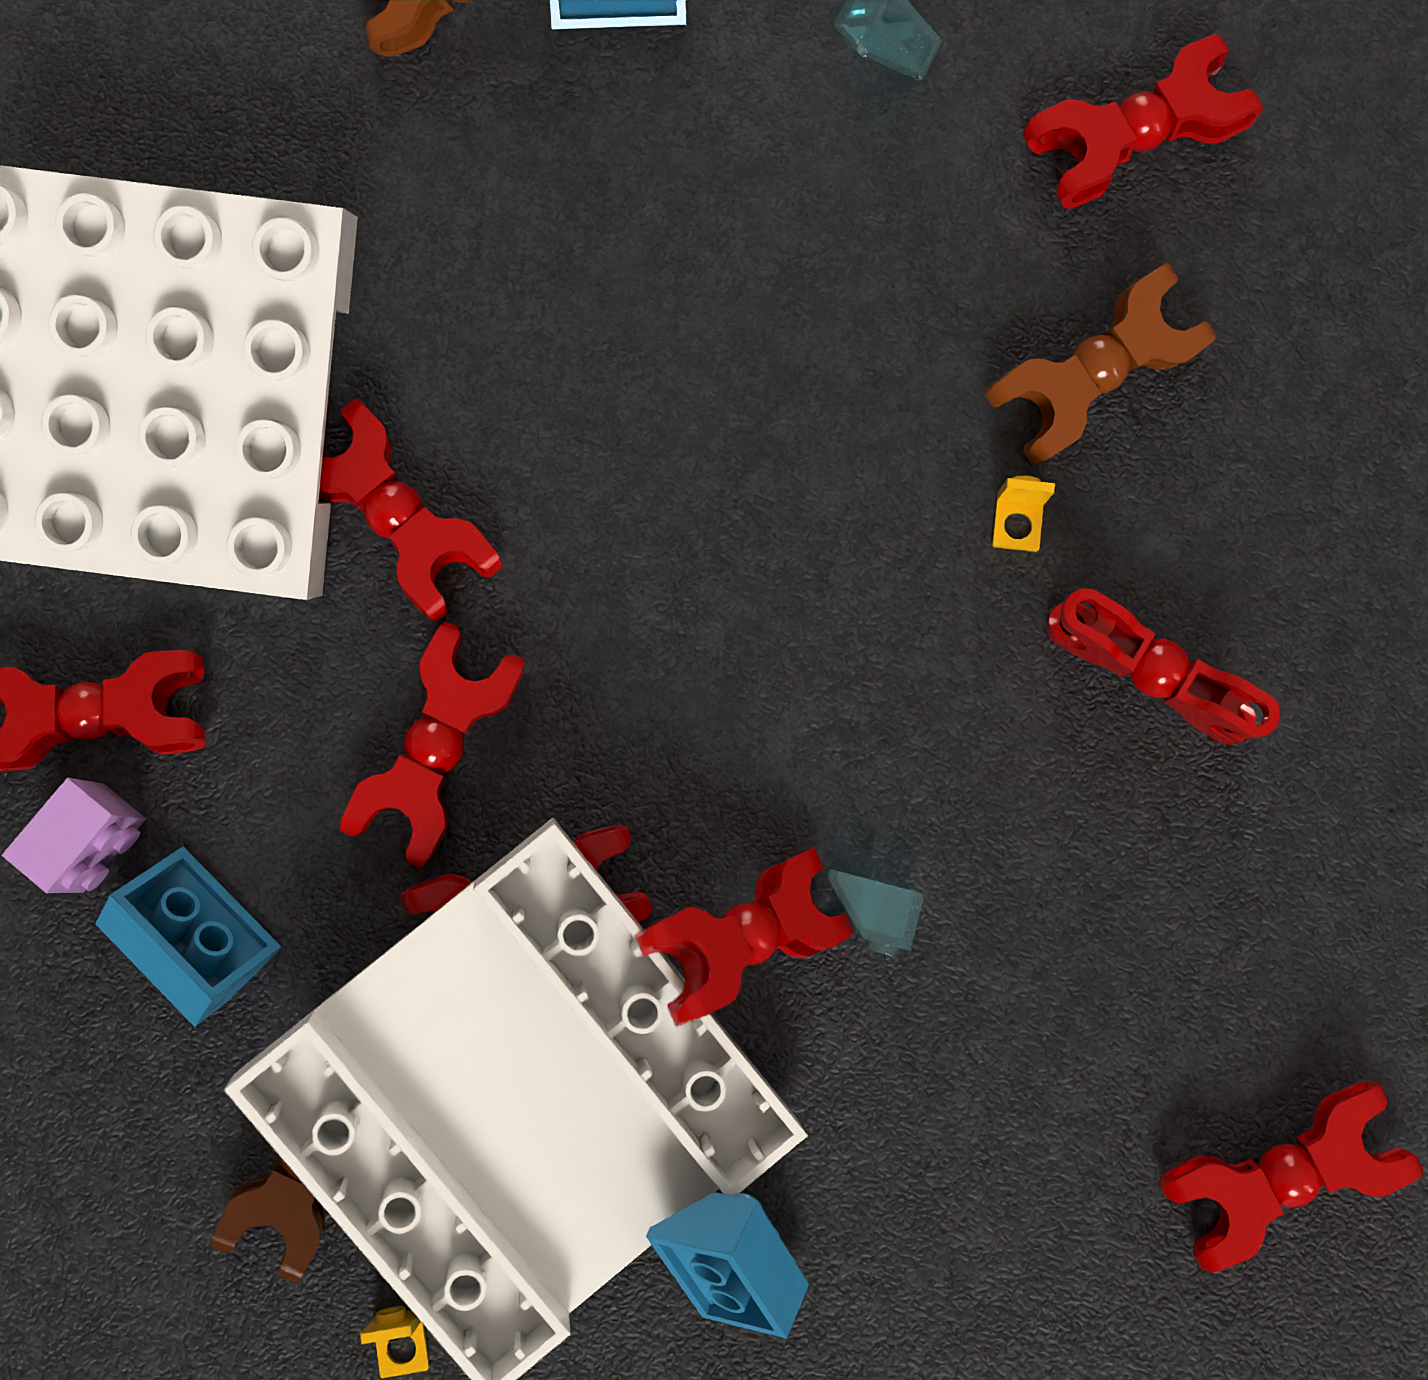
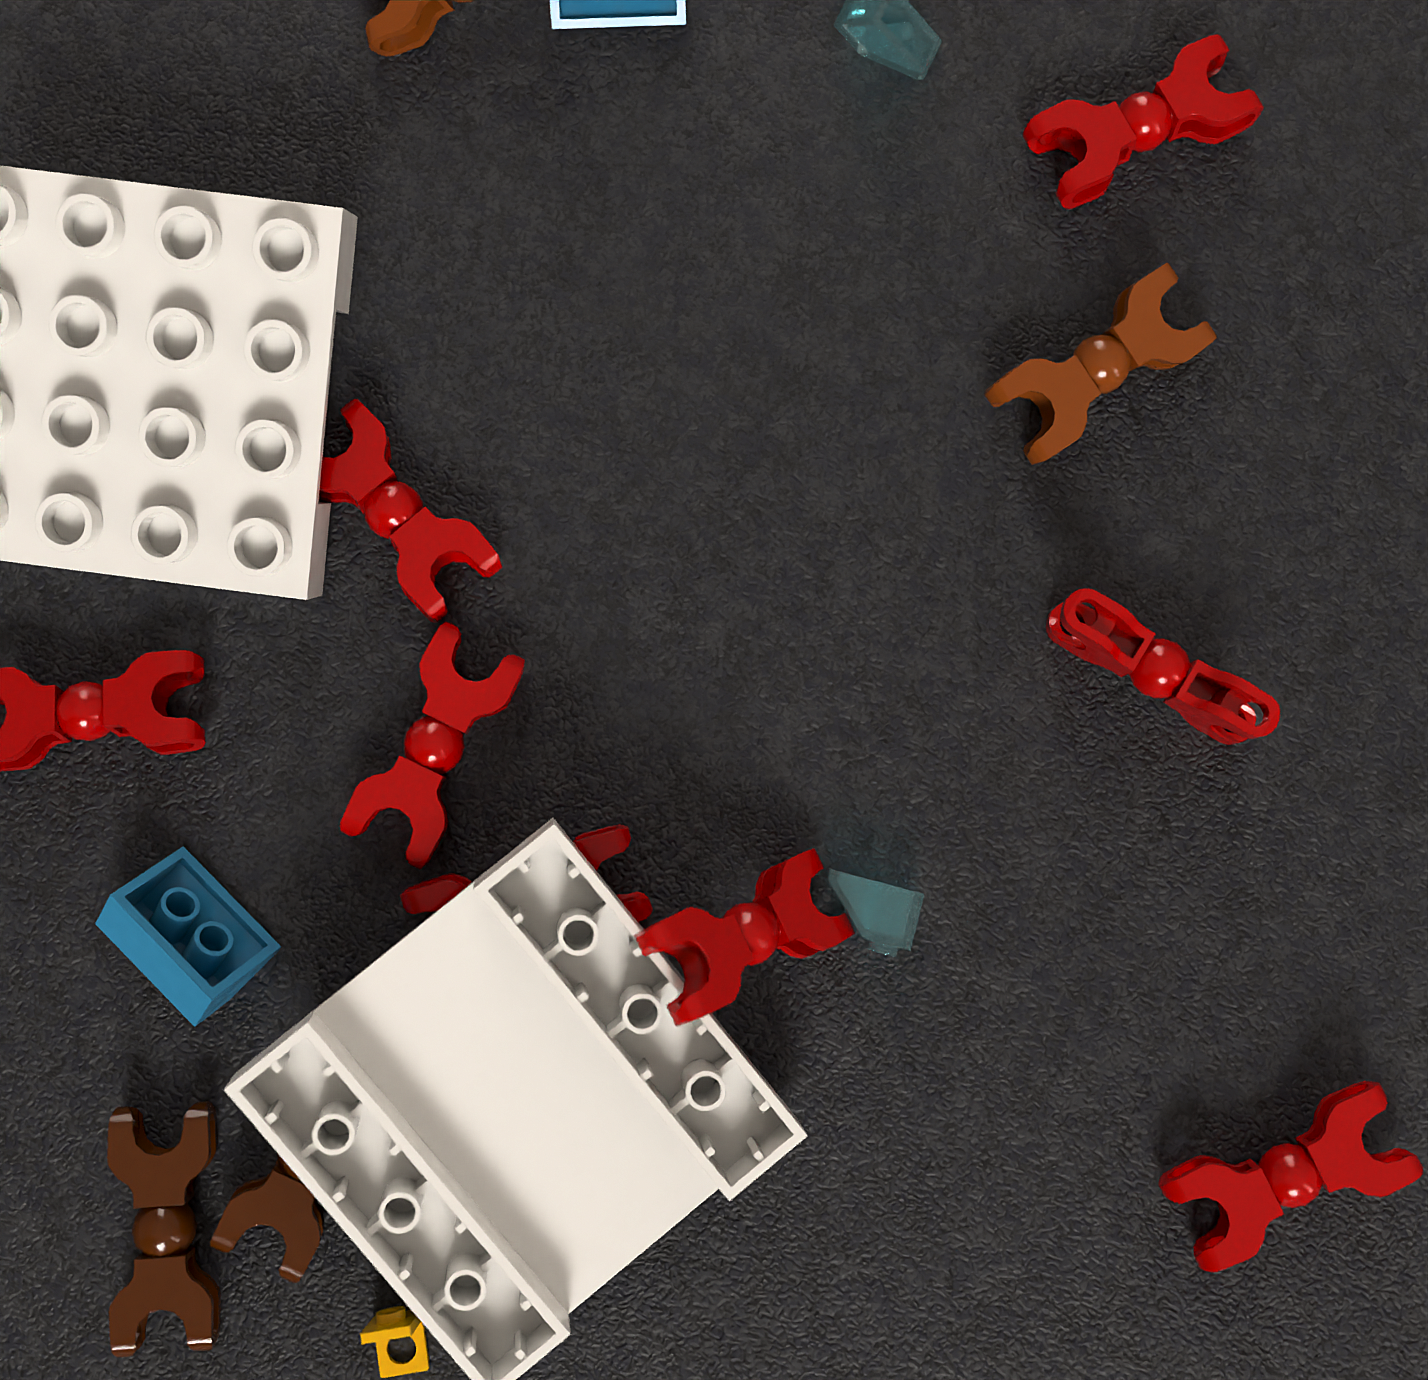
(75, 837): lavender brick -> none
(163, 1229): none -> reddish brown piece
(732, 1263): dark azure slope -> none
(1026, 497): yellow bracket -> none

